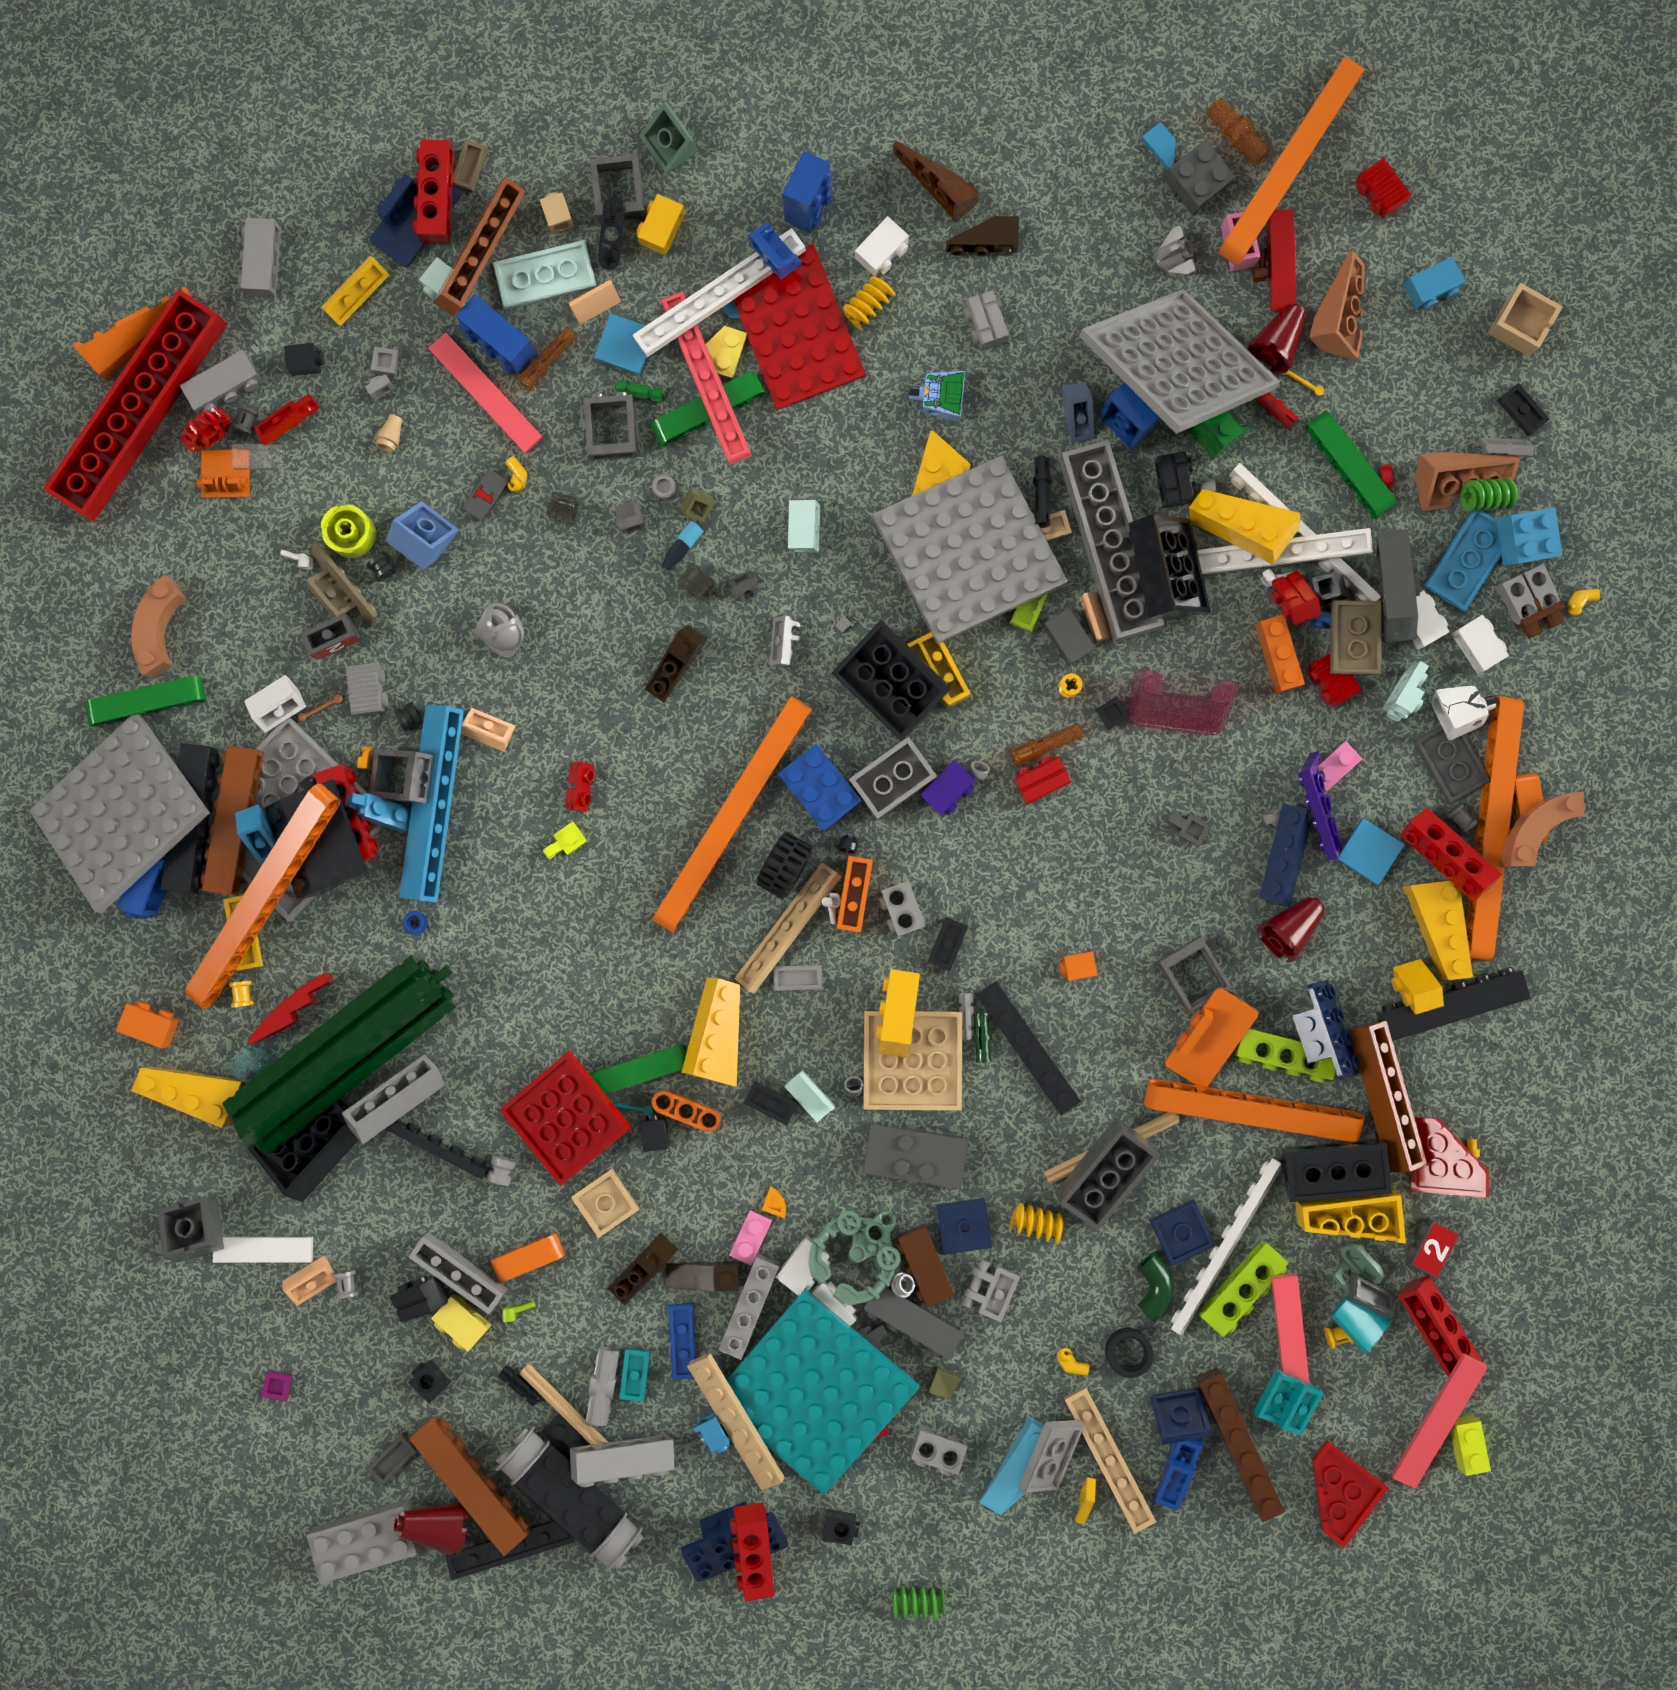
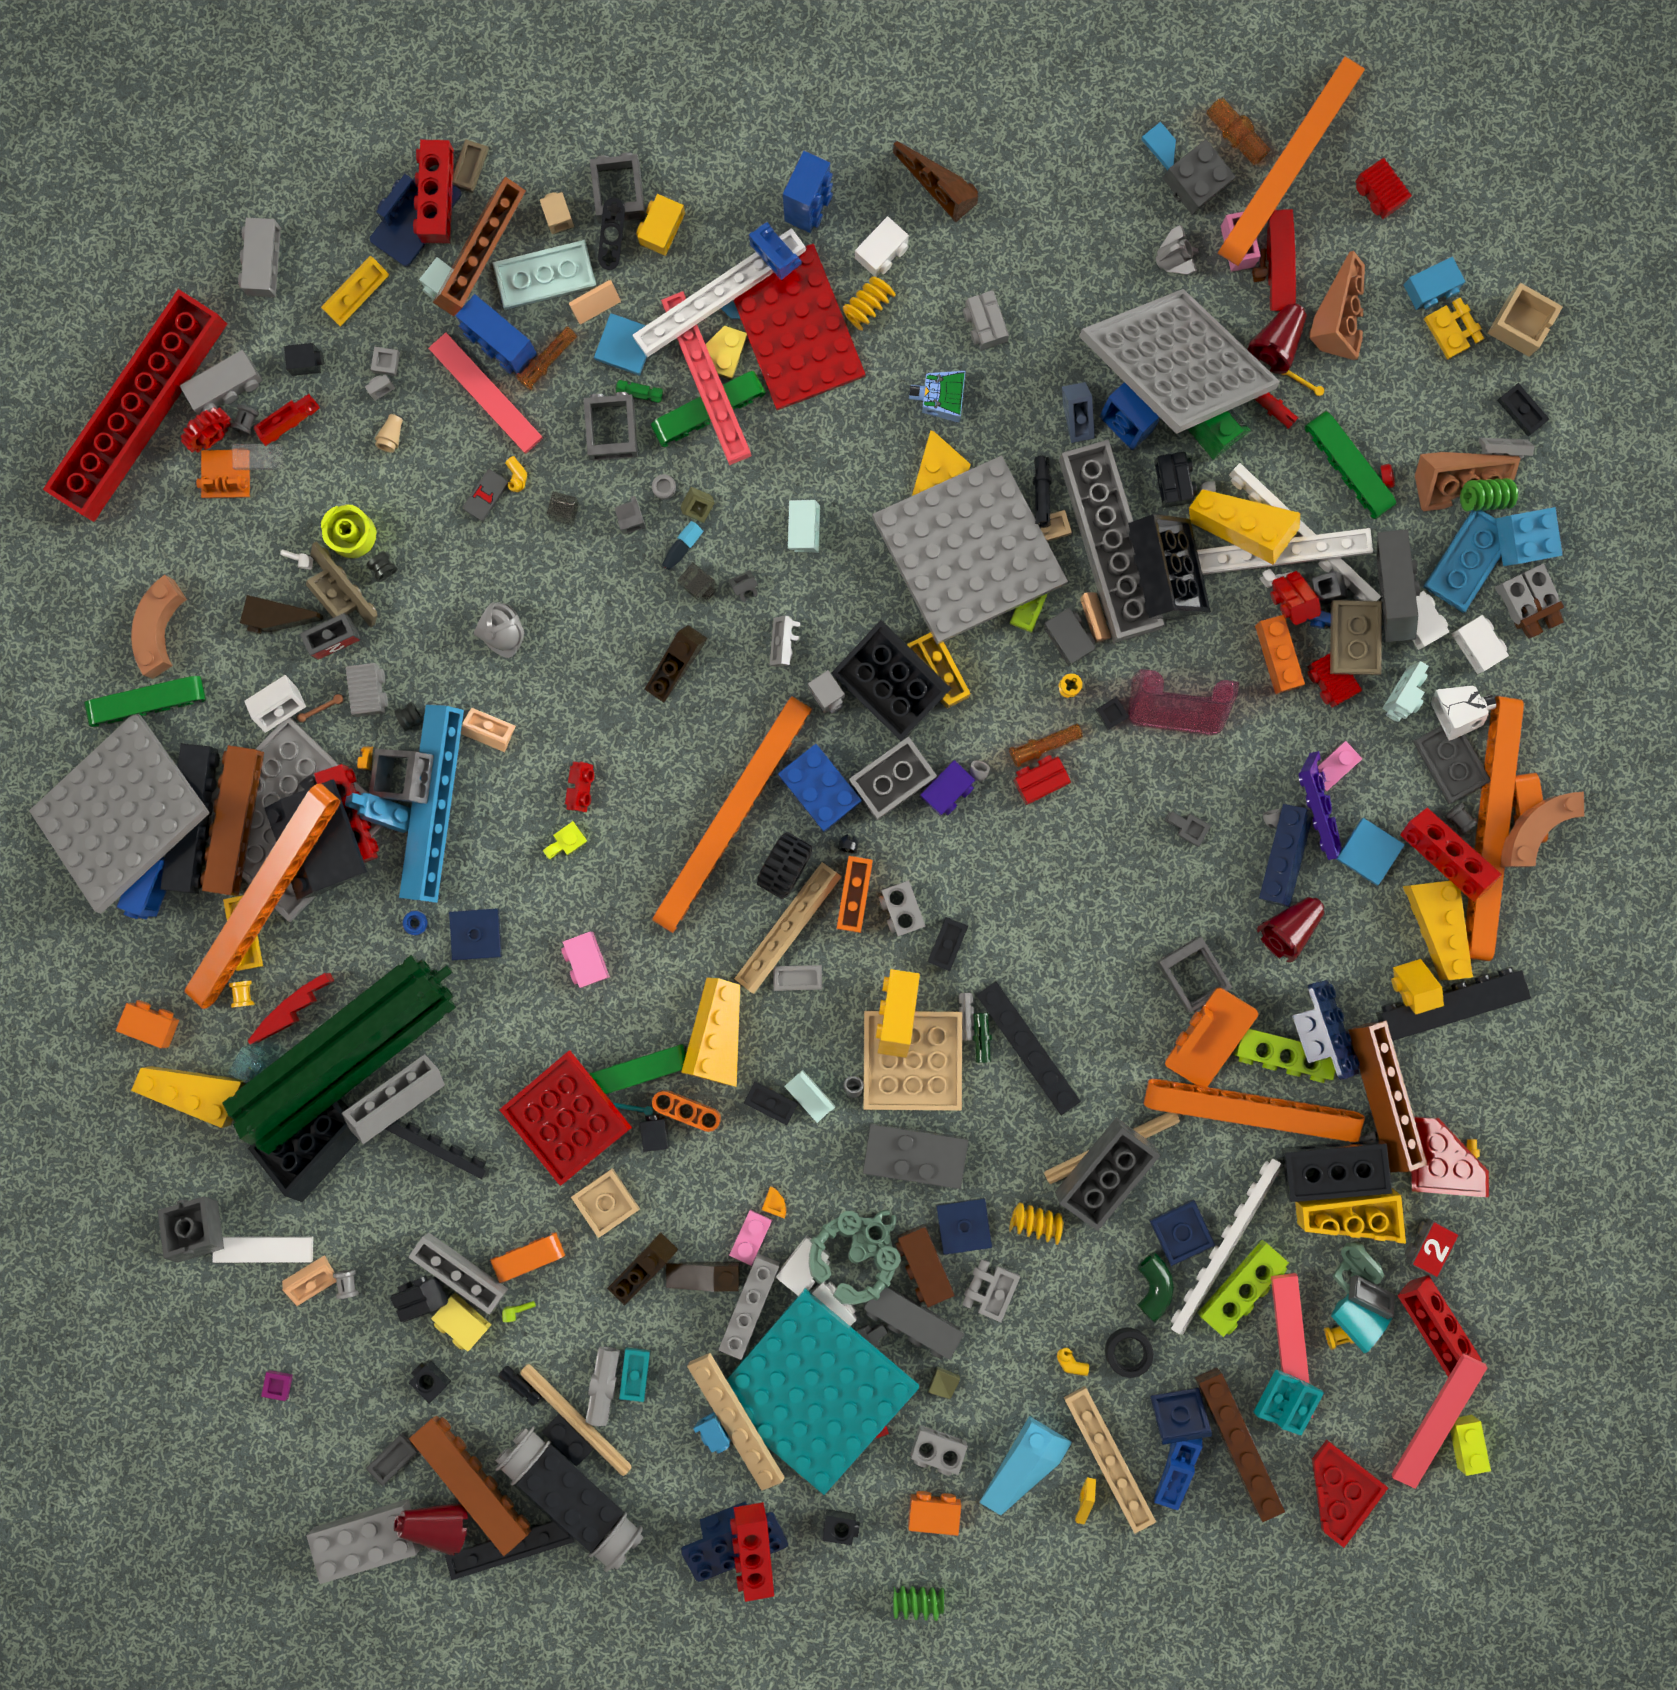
(117, 345): orange wedge -> none
(255, 832): dark azure brick -> none
(272, 616): none -> dark brown slope
(421, 534): medium blue slope -> none
(475, 934): none -> dark blue plate
(501, 1167): light grey wheel -> none
(585, 960): none -> bright pink brick
(622, 1459): light grey brick -> none
(668, 139): sand green slope -> none
(681, 1339): blue tile -> none
(827, 692): none -> light grey brick
(832, 903): white hand -> none
(844, 623): light grey piece -> none
(902, 1285): light grey plate -> none
(934, 1513): none -> orange brick
(993, 235): dark brown slope -> none
(1051, 1456): light grey tile -> none
(1078, 966): orange brick -> none
(1447, 331): none -> yellow plate
(1580, 598): yellow arm -> none

